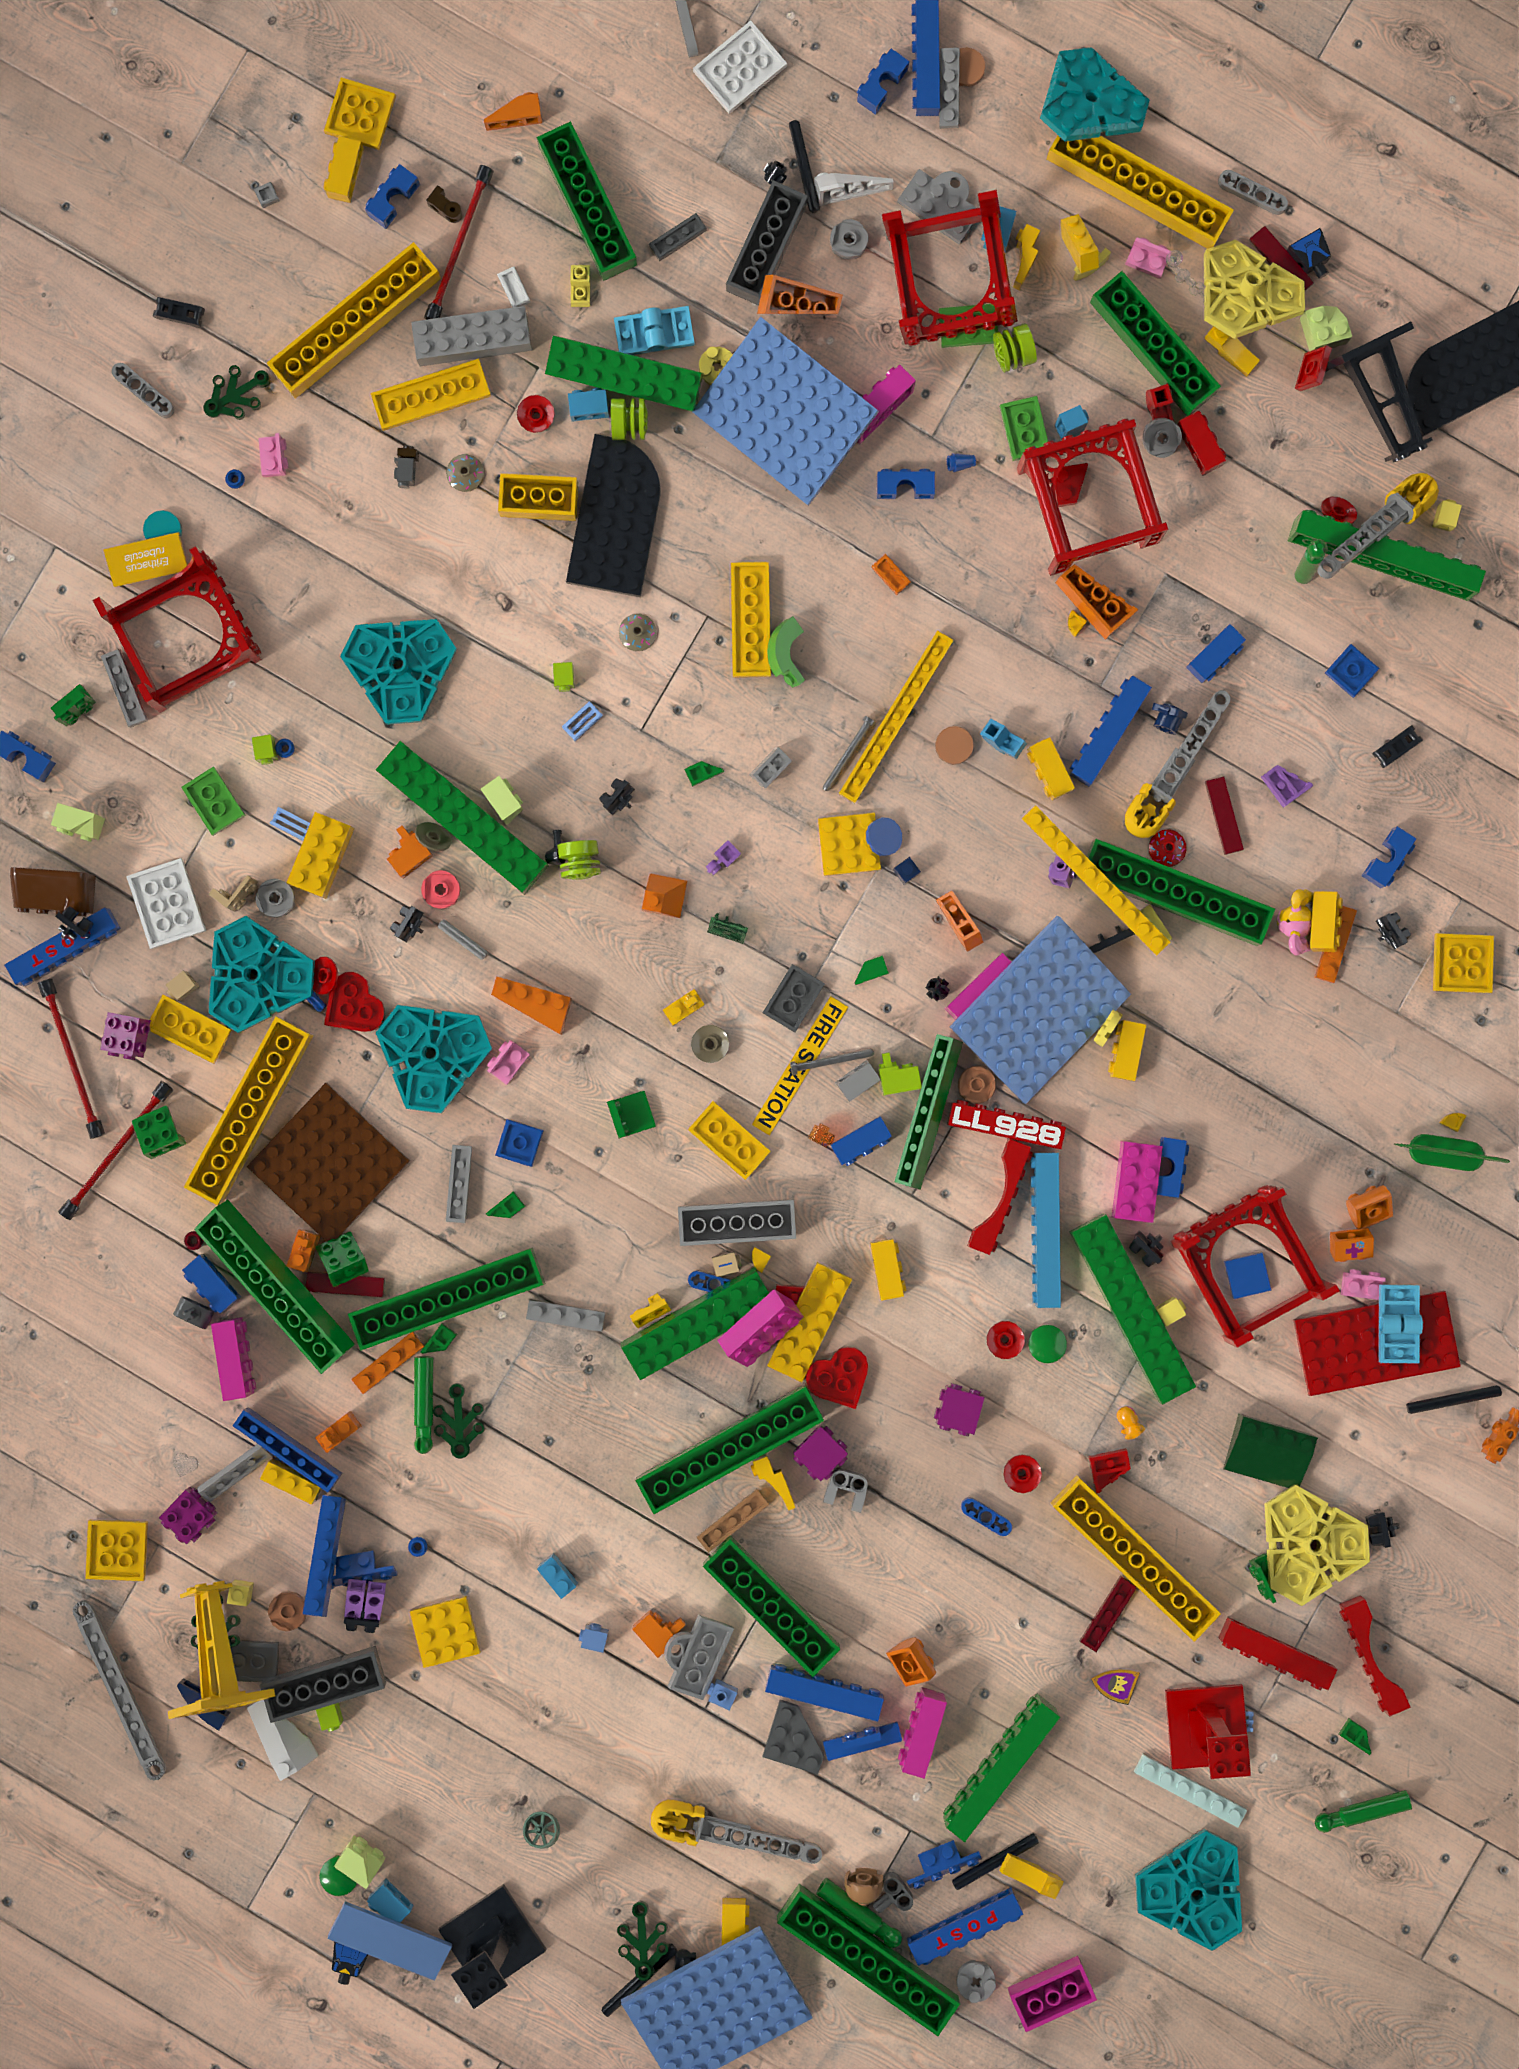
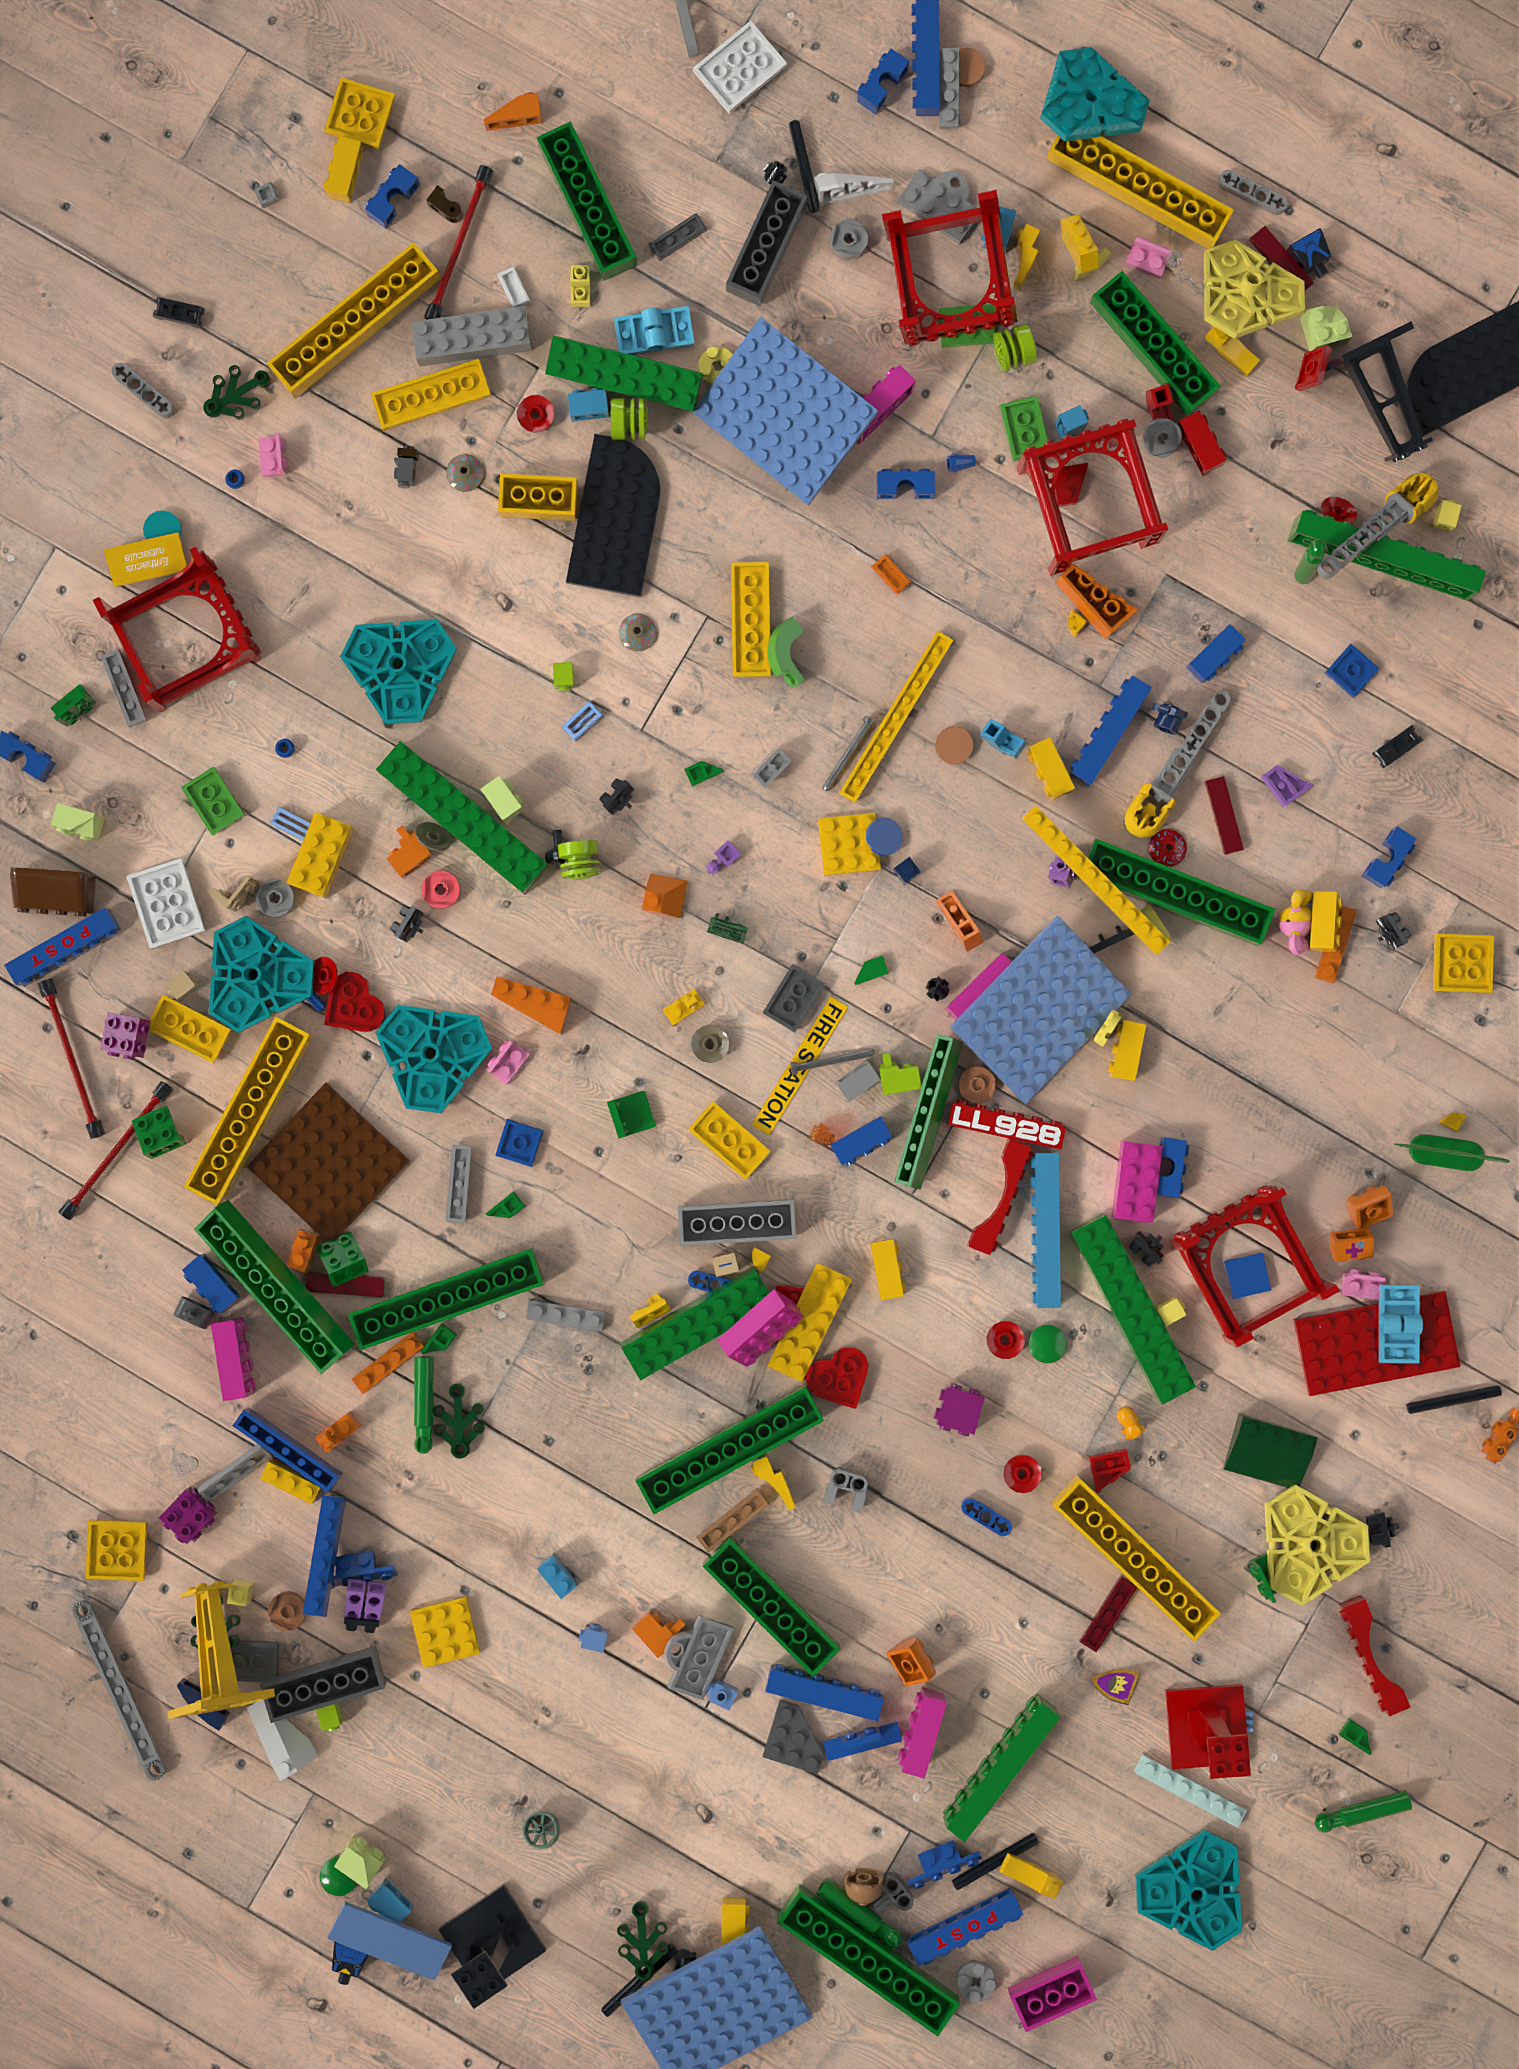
(67, 918): black hips -> none
(188, 1243): dark red plate -> none
(264, 749): lime brick -> none
(415, 1552): blue plate -> none
(462, 939): light grey axle -> none
(663, 1821): piece -> none
(793, 297): orange wedge -> none
(821, 1453): magenta brick -> none
(1277, 1653): red brick -> none

